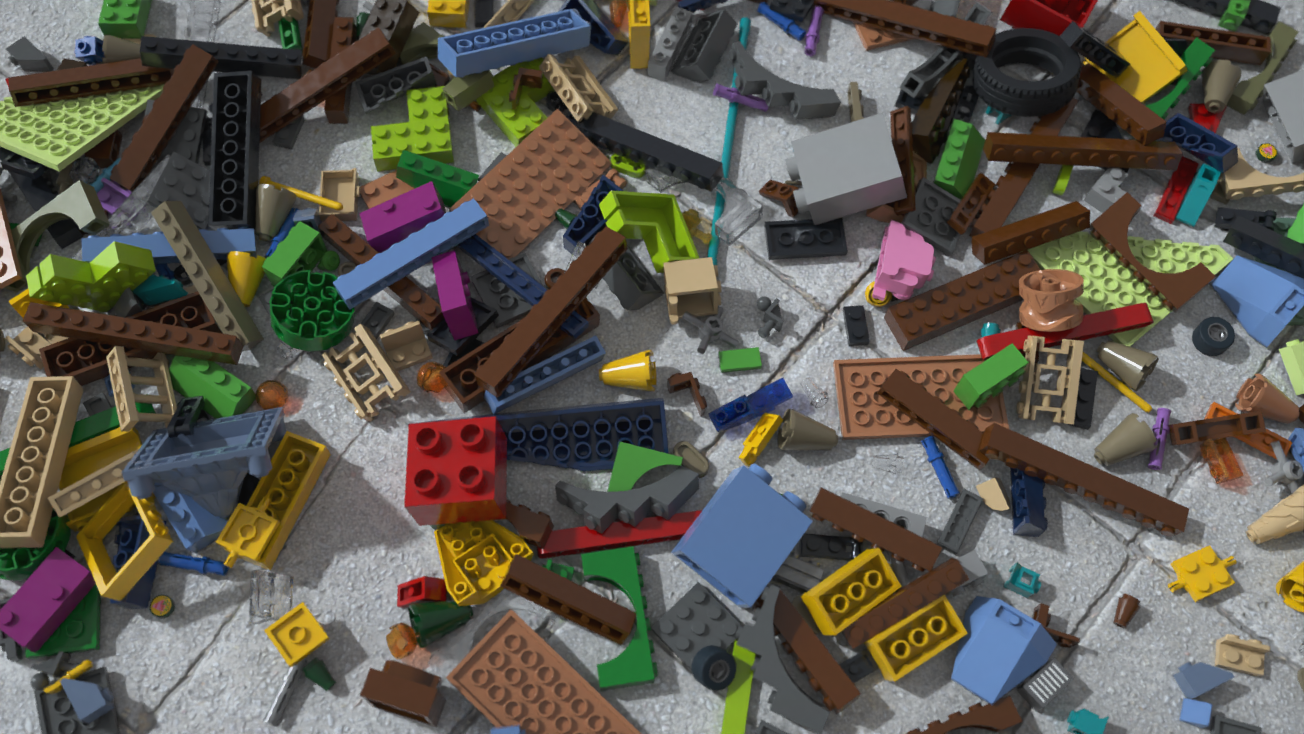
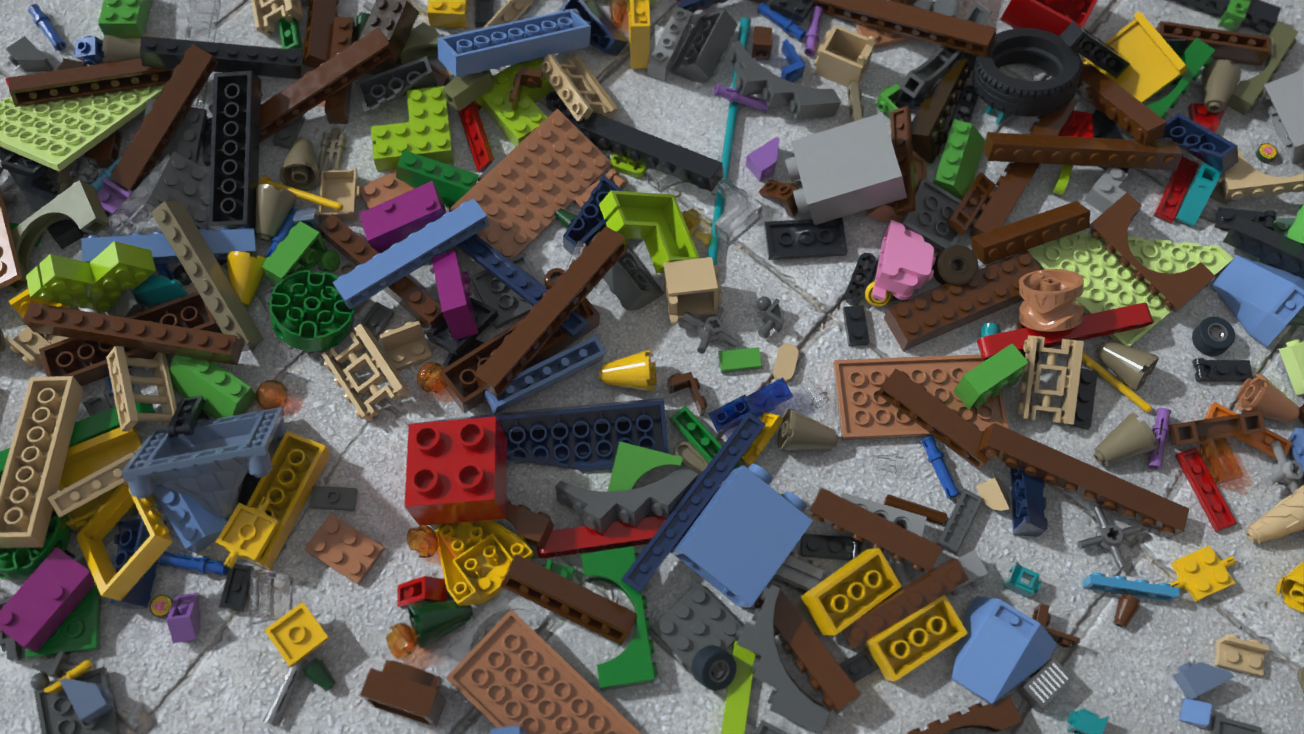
(43, 21): none -> blue pin
(184, 618): none -> medium lavender slope
(236, 588): none -> black plate
(300, 166): none -> dark tan cone
(333, 498): none -> dark grey plate
(335, 132): none -> dark tan piece
(344, 549): none -> nougat plate
(423, 540): none -> clear orange hair
(476, 137): none -> red plate
(692, 503): none -> dark blue plate
(696, 434): none -> green brick
(762, 42): none -> reddish brown bracket
(763, 160): none -> medium lavender slope
(785, 362): none -> tan tile
(797, 64): none -> blue bracket
(844, 56): none -> tan container
(859, 271): none -> black beam
(886, 99): none -> bright green bracket
(931, 514): none -> reddish brown axle
(964, 259): none -> dark brown hose
(1078, 125): none -> red wing
(1109, 543): none -> flat silver bar
(1136, 588): none -> dark azure plate
(1206, 489): none -> red tile
(1222, 370): none -> black plate

